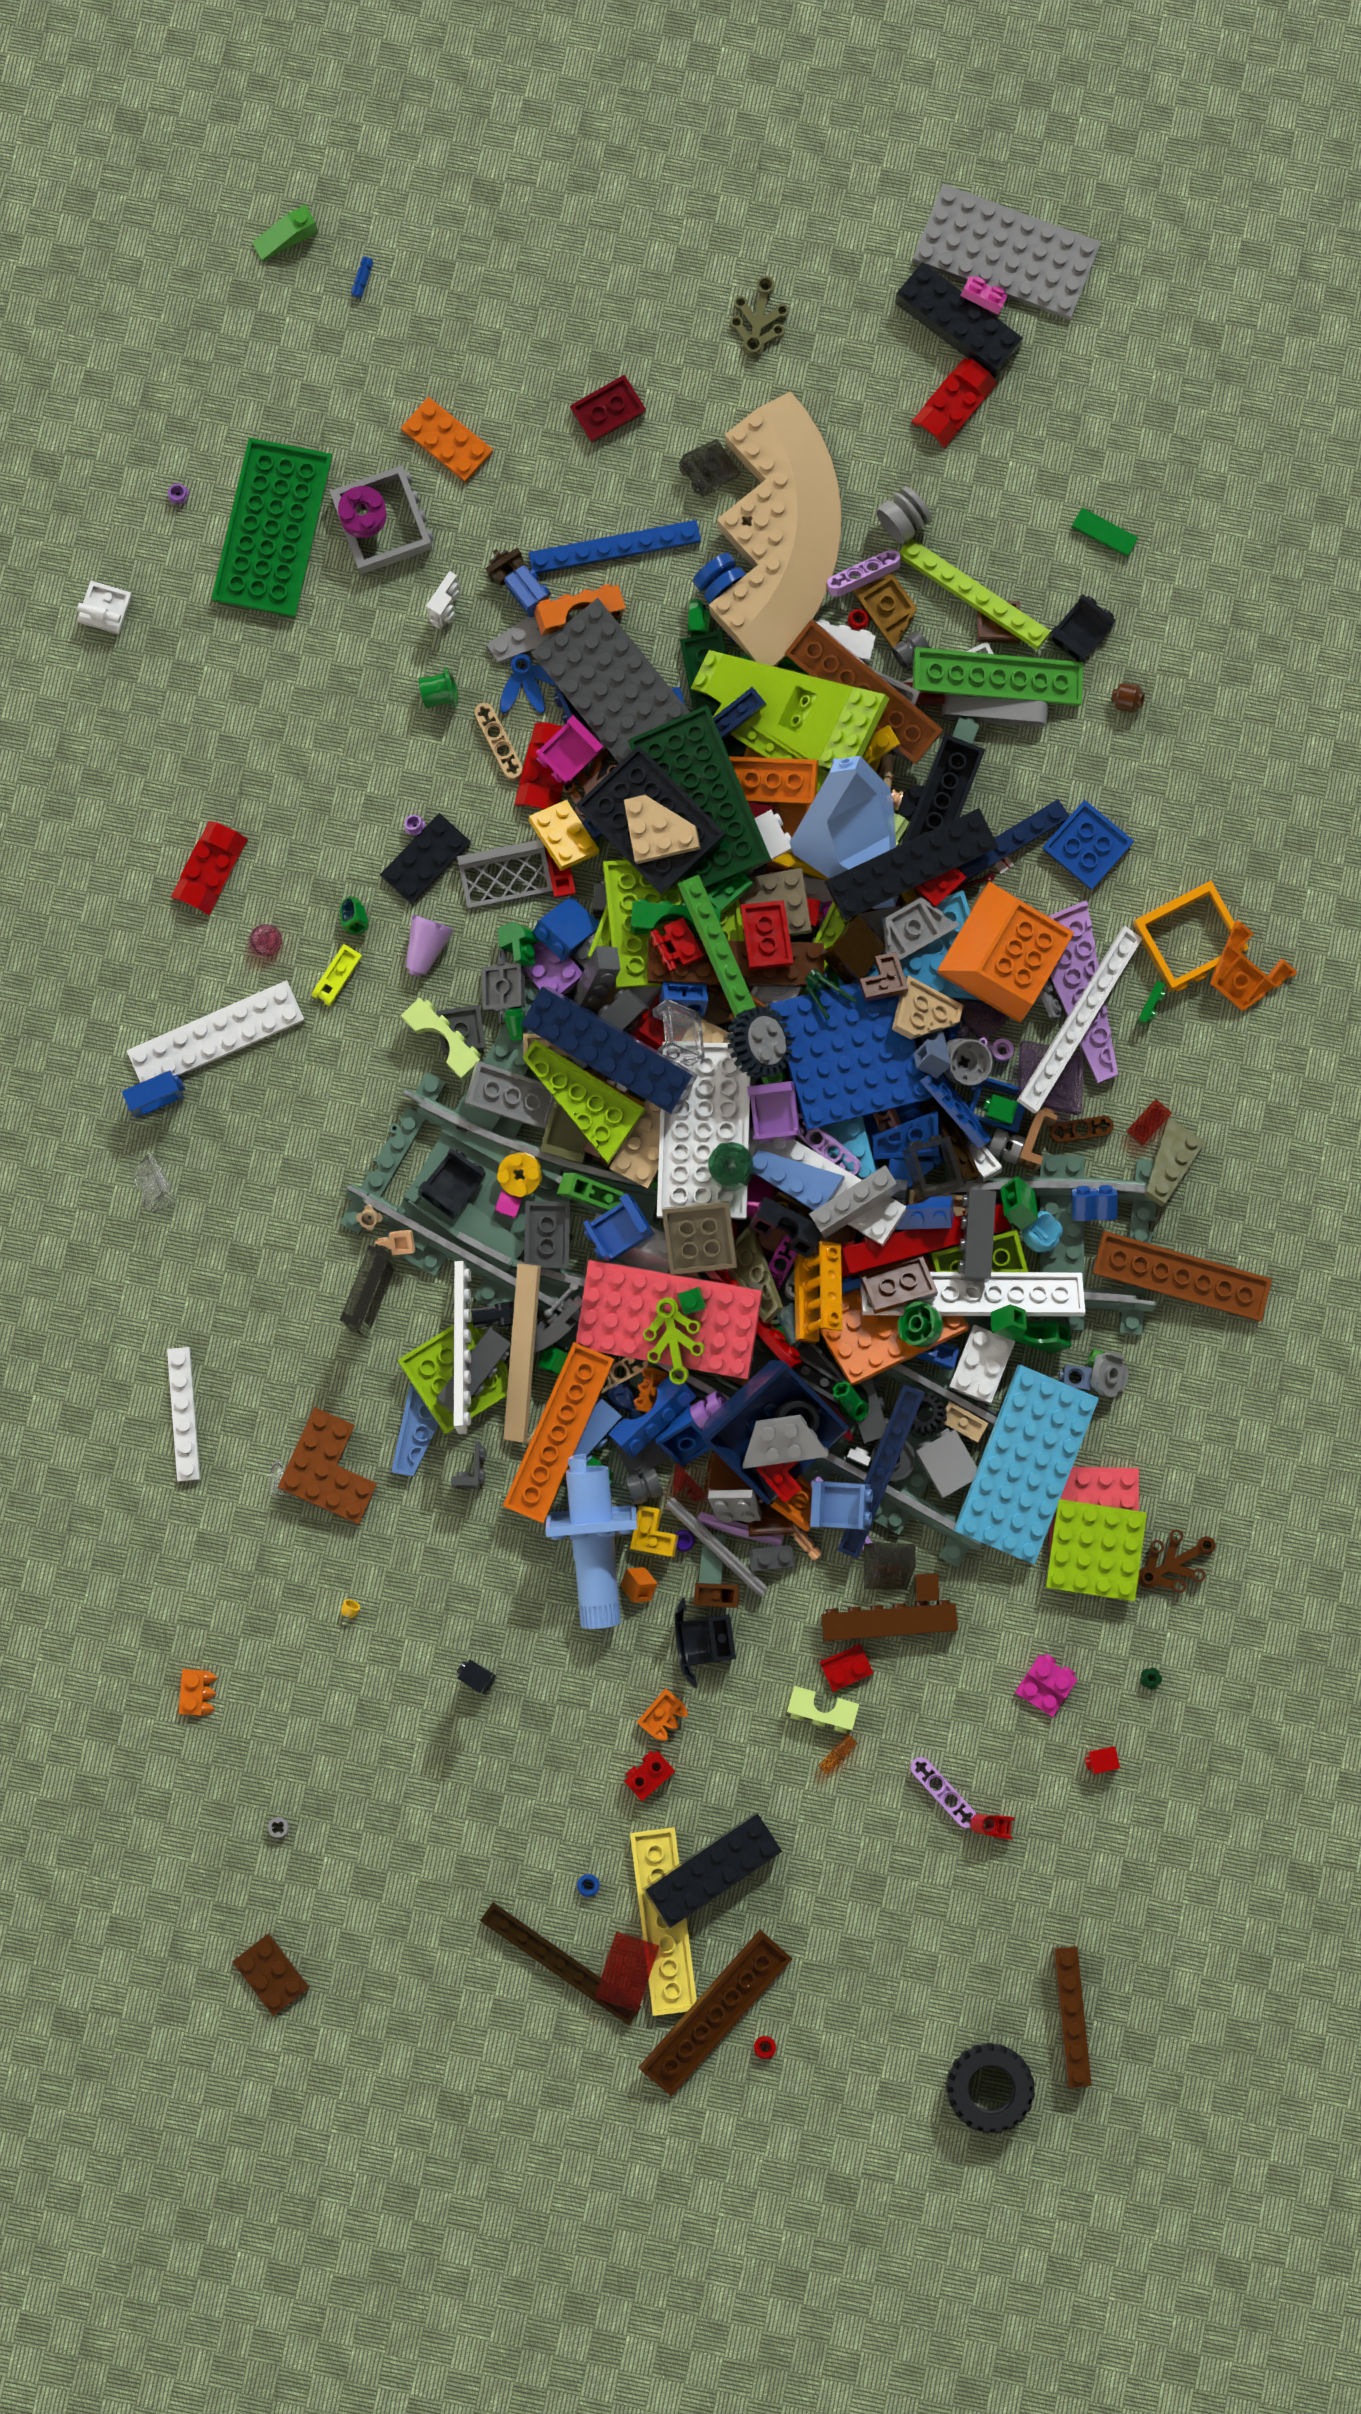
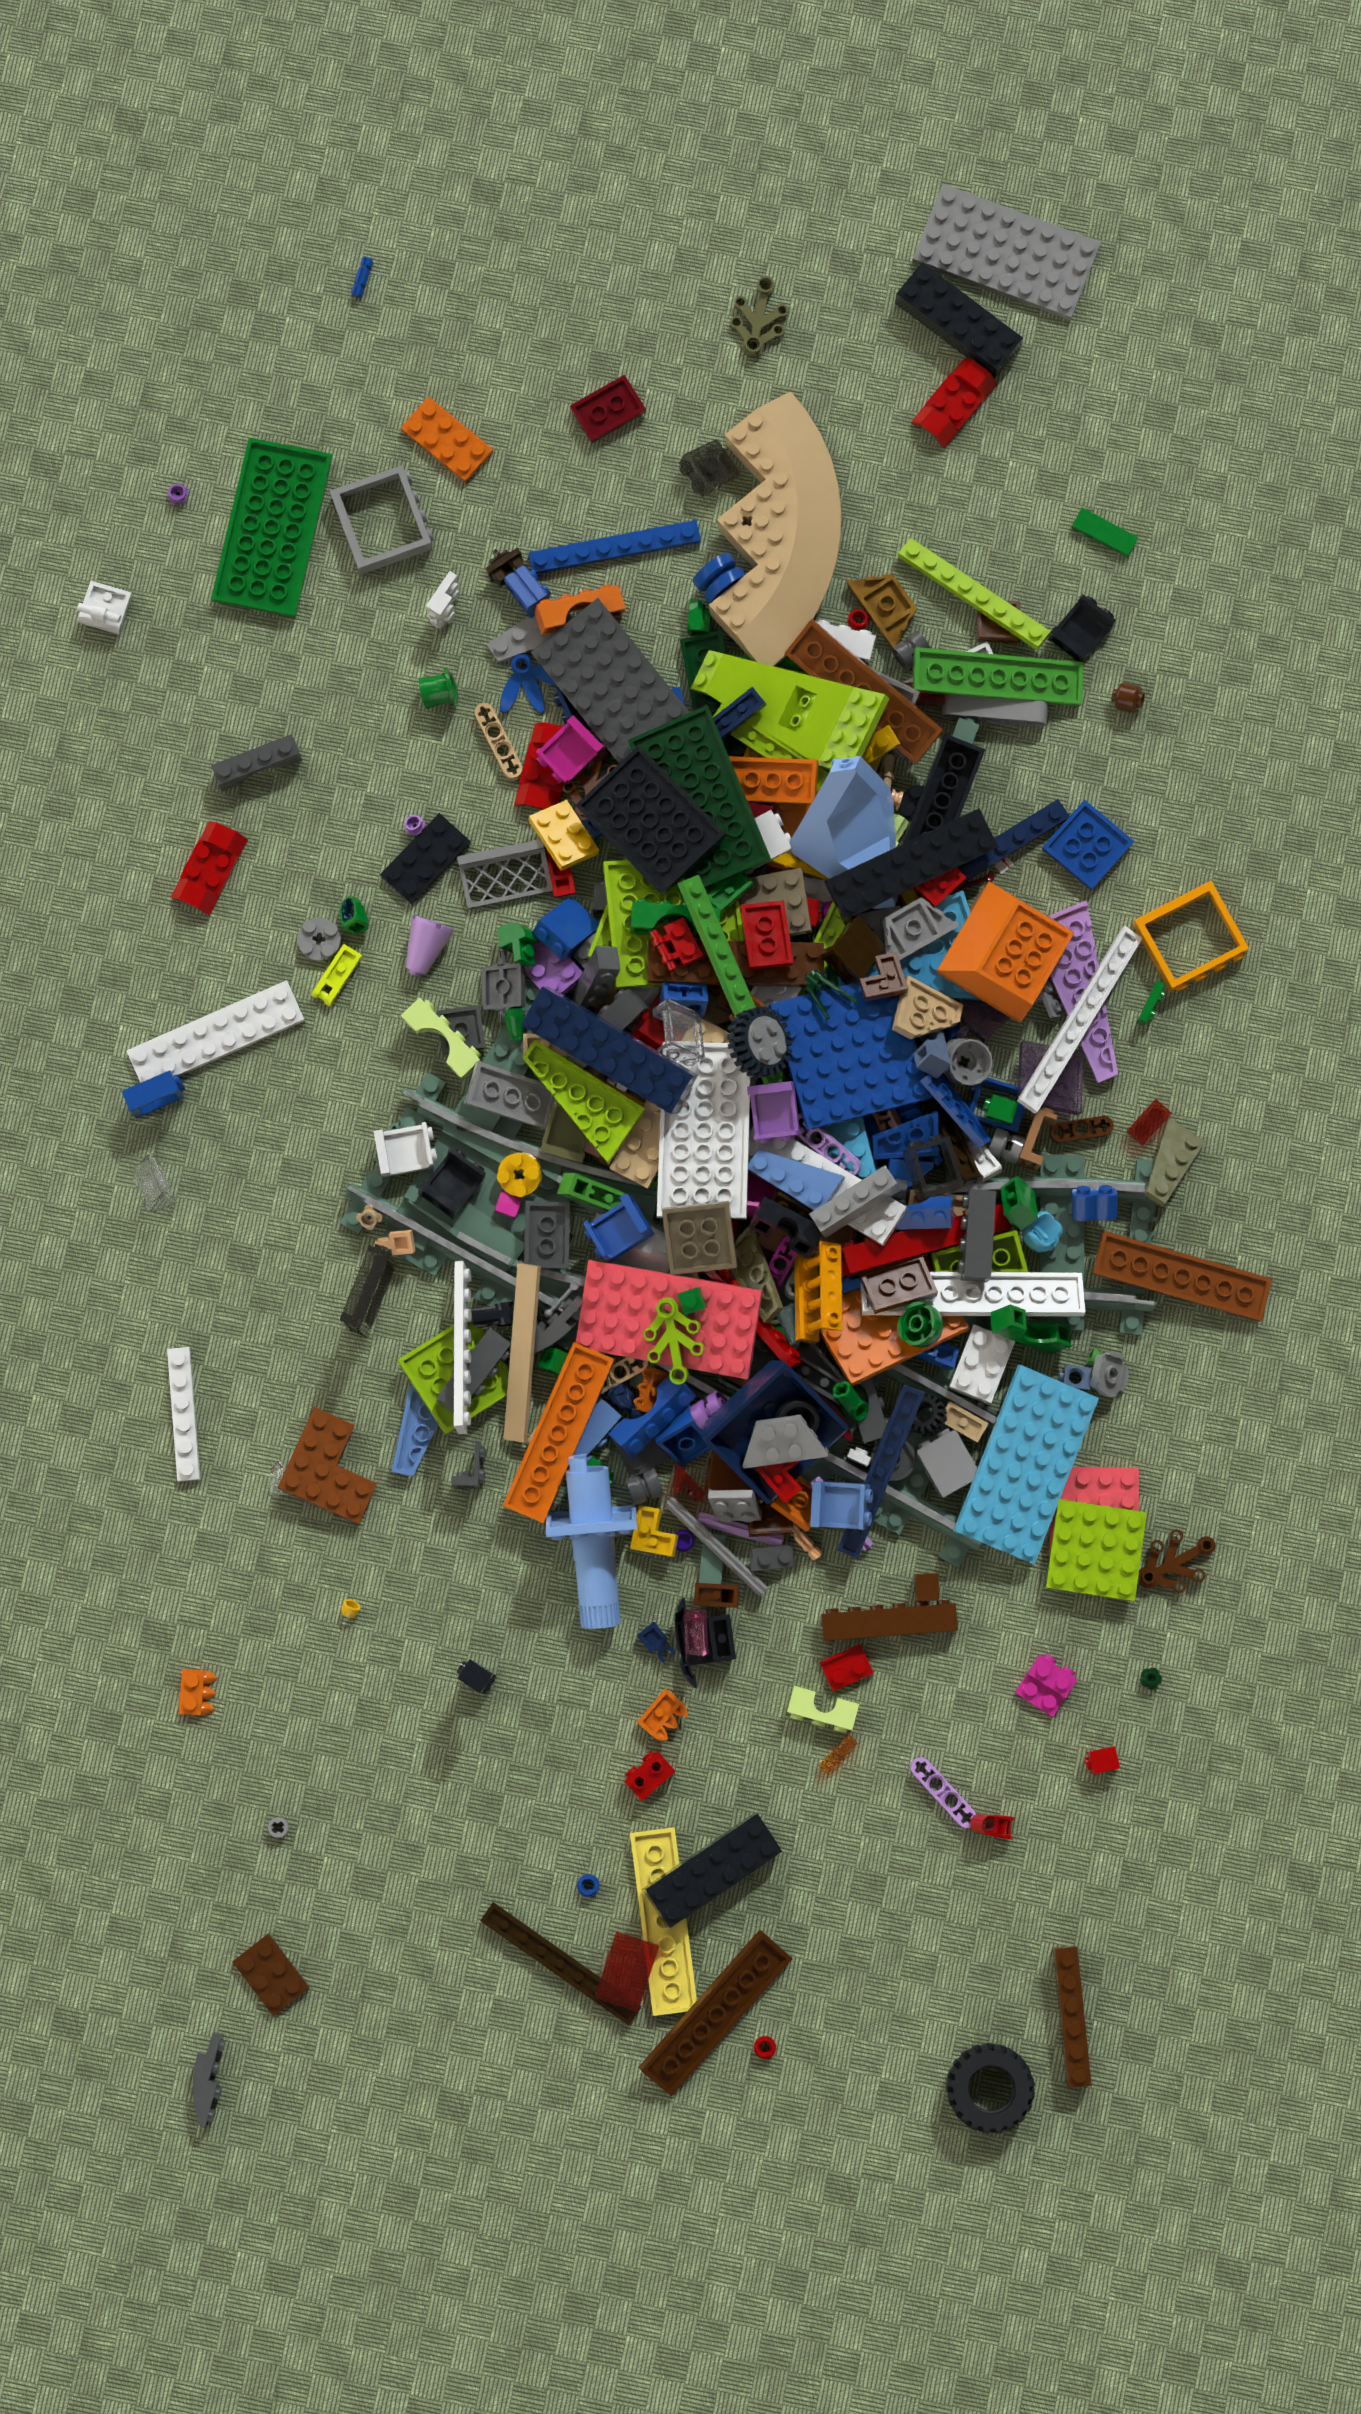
(204, 2087): none -> dark grey slope
(265, 940): clear pink hair -> none
(270, 755): none -> dark grey arch
(285, 233): bright green slope -> none
(312, 929): none -> light grey plate
(355, 500): magenta wheel -> none
(405, 1150): none -> white panel
(638, 1584): orange panel -> none
(654, 1639): none -> dark blue plate
(657, 830): tan plate -> none
(696, 1631): none -> clear pink plate
(724, 1155): clear green brick -> none
(842, 583): lavender beam -> none
(888, 1565): clear smoke slope -> none
(903, 515): light grey wheel -> none
(983, 294): dark pink plate -> none
(1000, 1043): lavender plate -> none
(1241, 979): orange wing -> none

